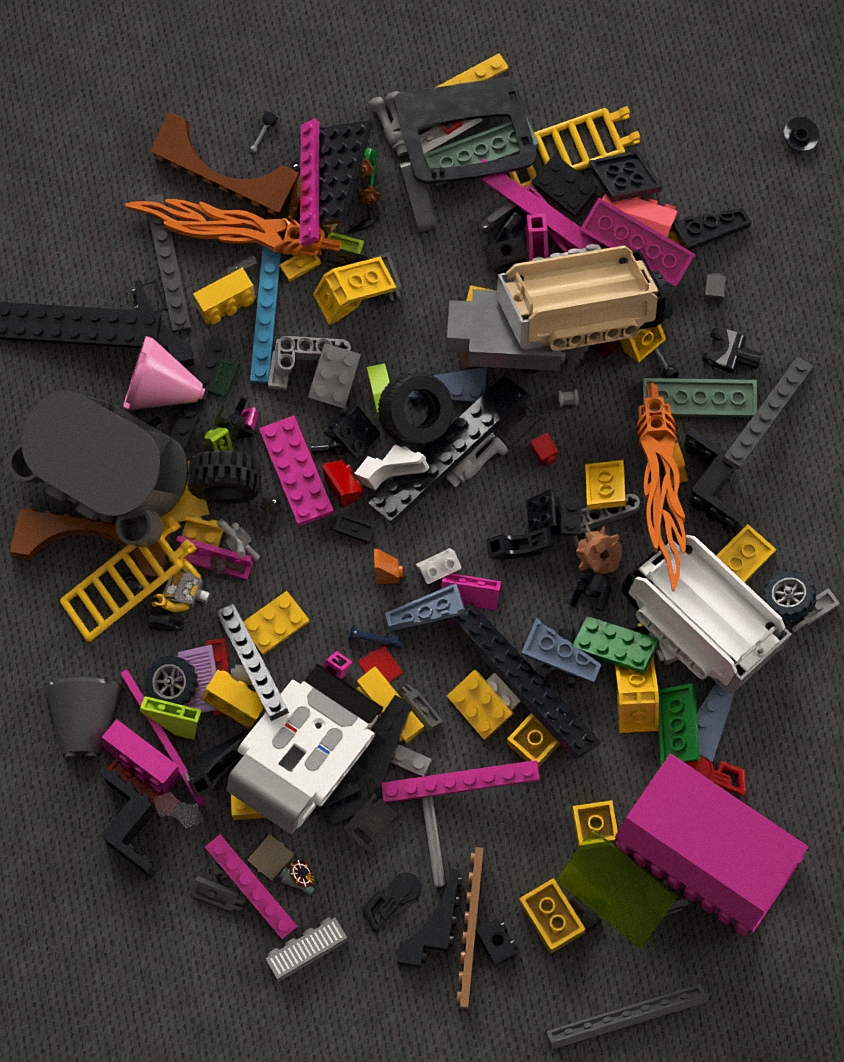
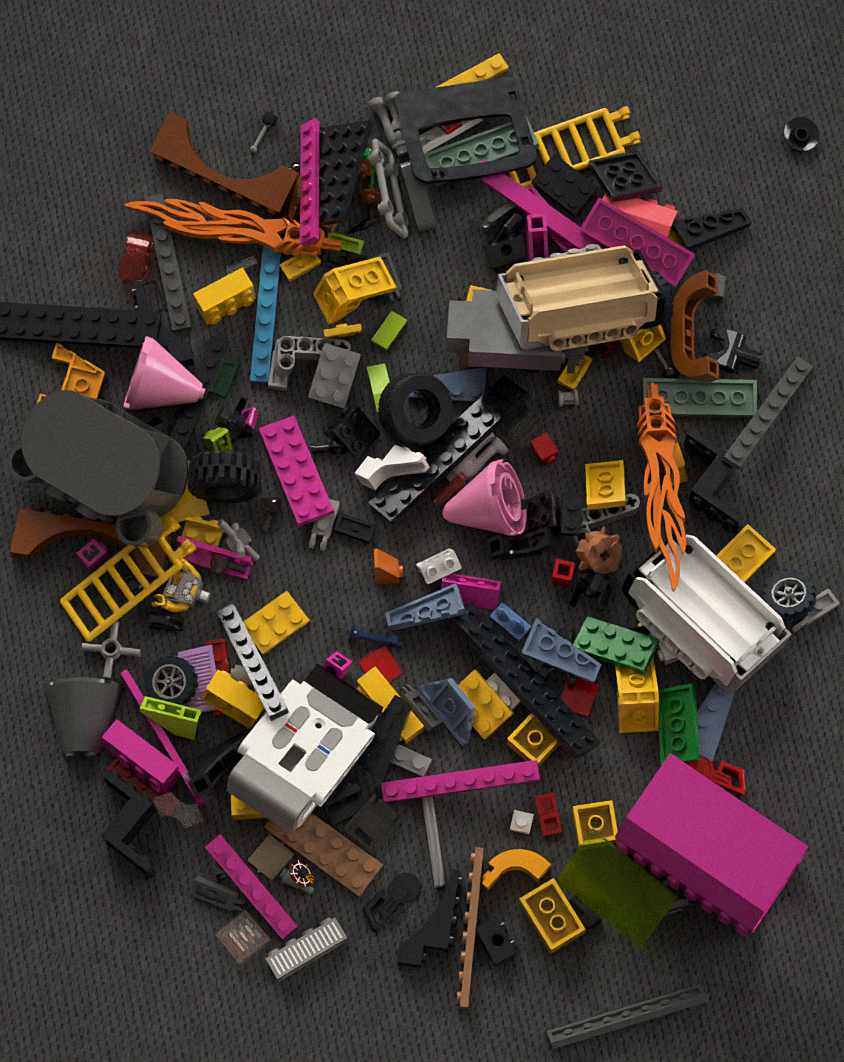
(81, 374): none -> light orange wing
(92, 554): none -> dark pink brick
(110, 657): none -> light grey bar
(134, 263): none -> clear red brick
(242, 937): none -> clear tile
(324, 526): none -> light grey hinge
(330, 853): none -> medium nougat plate
(342, 331): none -> yellow plate
(342, 482): red slope -> none
(389, 330): none -> lime tile
(399, 222): none -> light grey bar
(444, 495): none -> clear red plate
(451, 706): none -> sand blue wing
(490, 502): none -> bright pink cone
(510, 622): none -> medium blue tile
(515, 859): none -> light orange arch
(521, 822): none -> white plate
(548, 814): none -> red slope
(563, 573): none -> red brick
(571, 380): none -> yellow plate
(580, 697): none -> red piece
(682, 328): none -> dark orange arch

